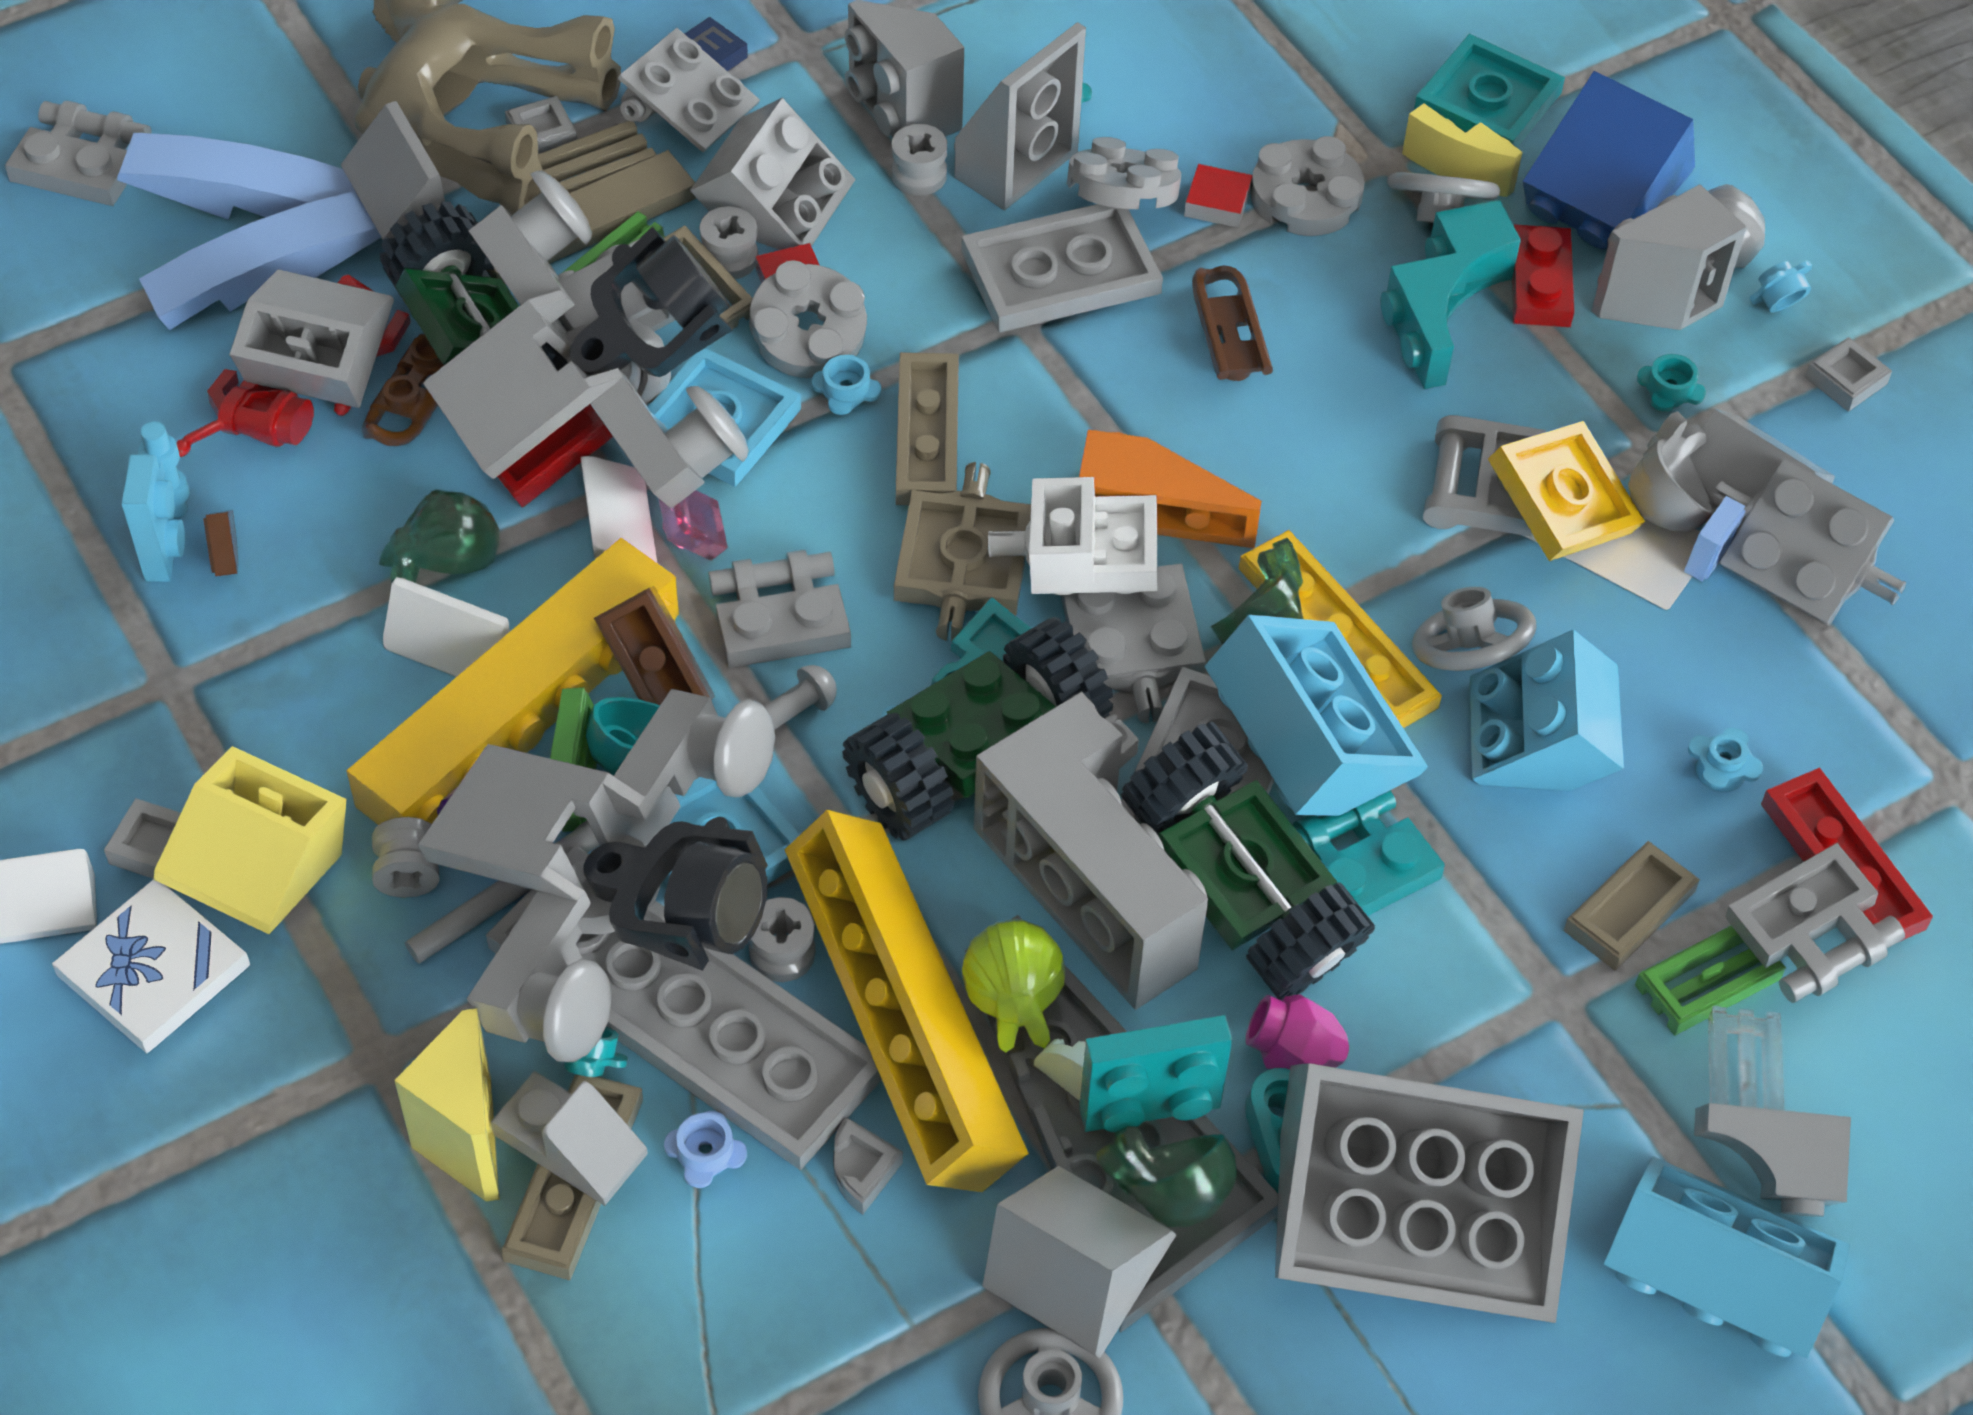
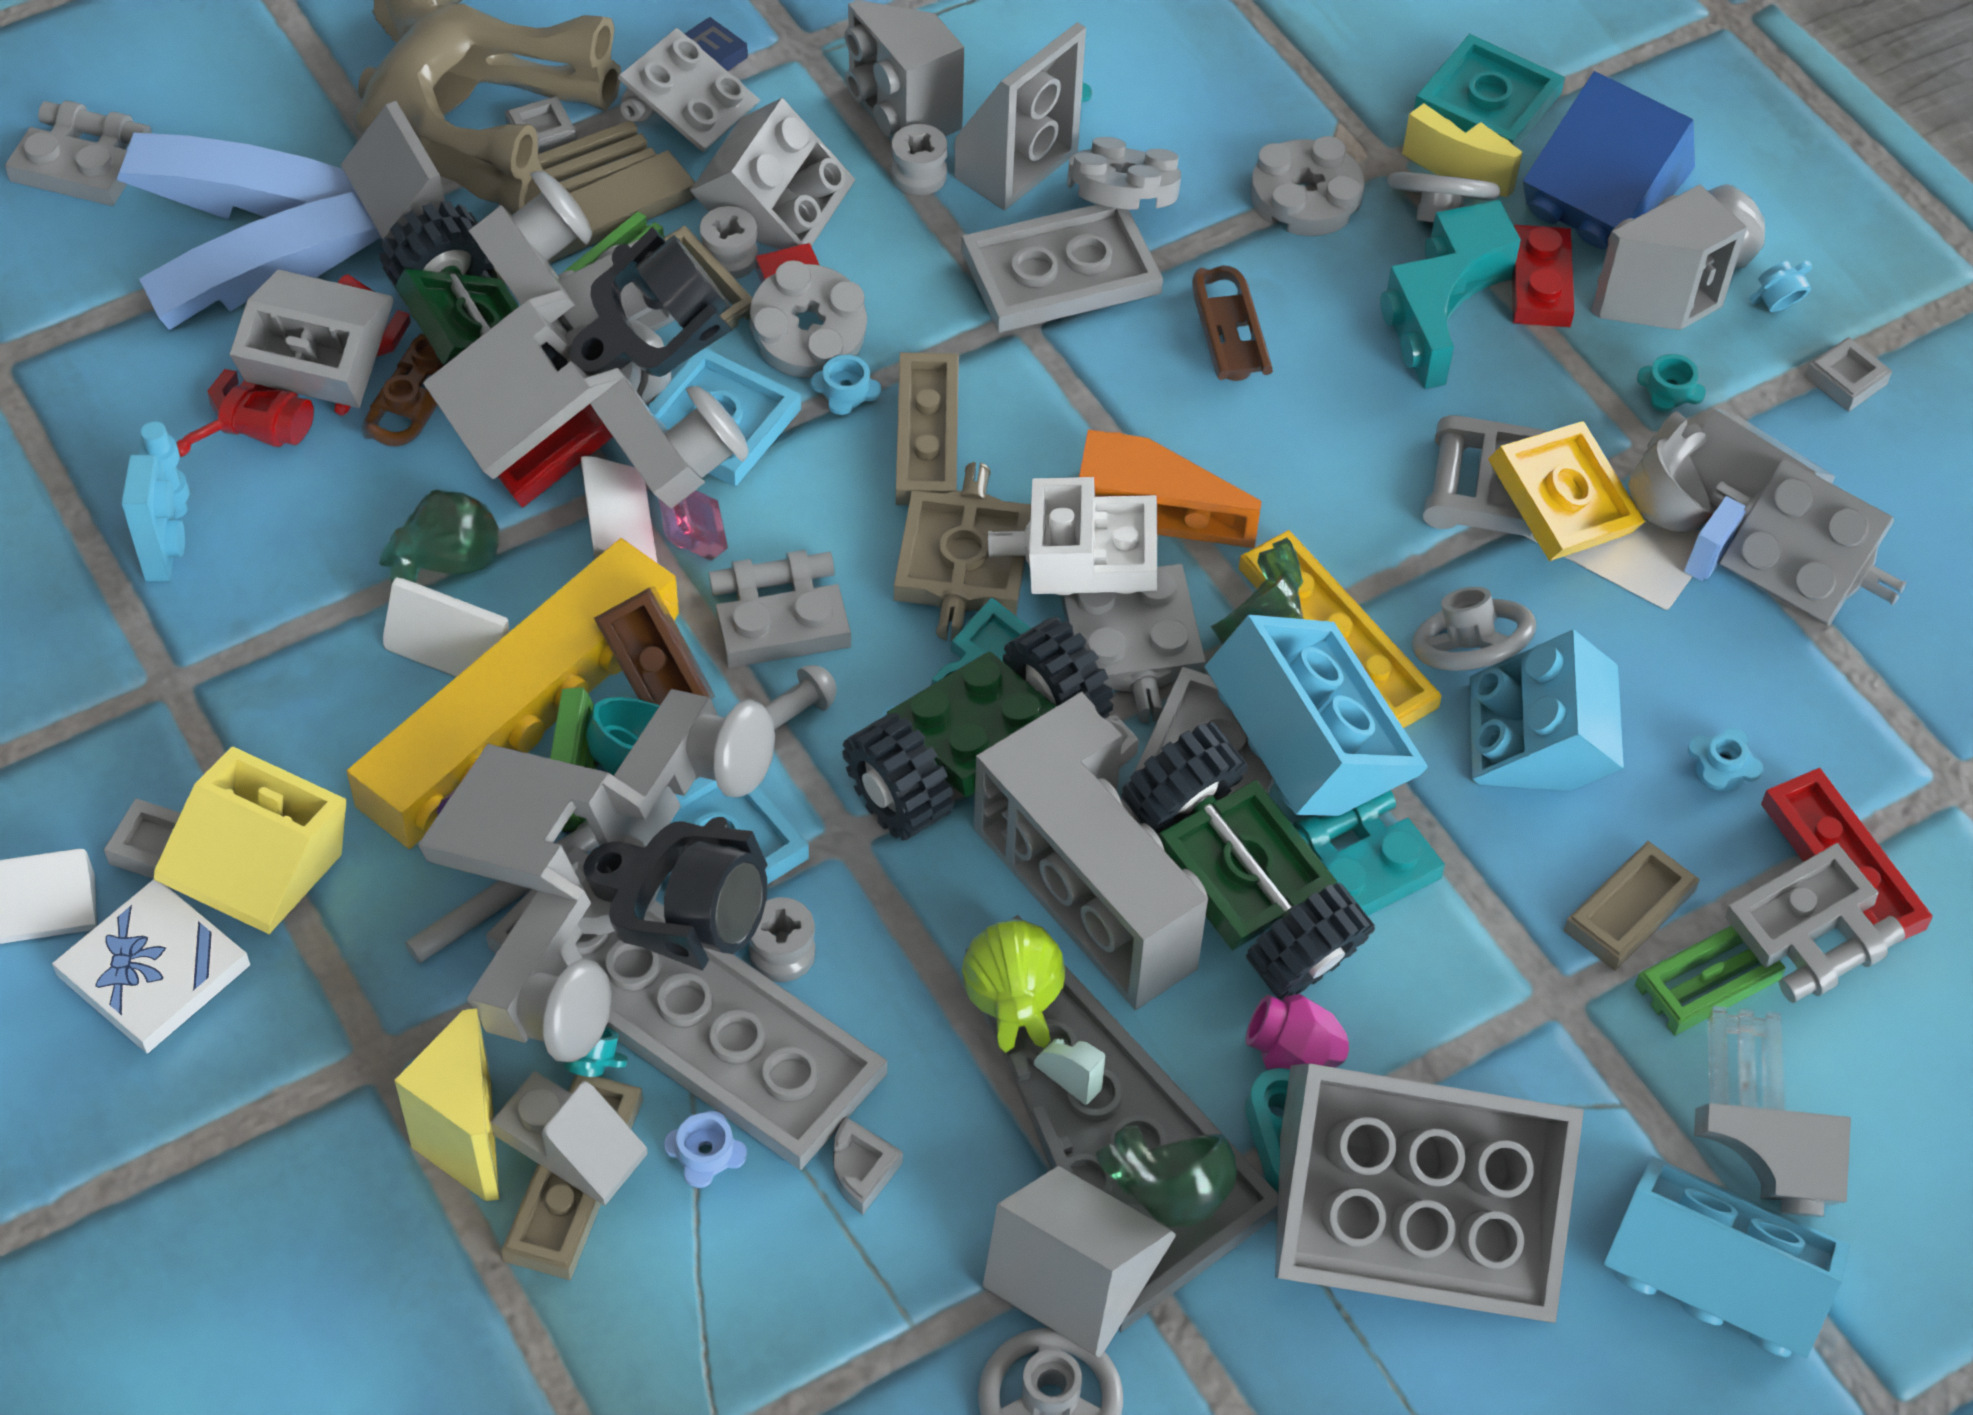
(222, 542): reddish brown tile -> none
(401, 864): light grey wheel -> none
(905, 1003): yellow brick -> none
(1154, 1074): teal plate -> none
(1218, 195): red tile -> none

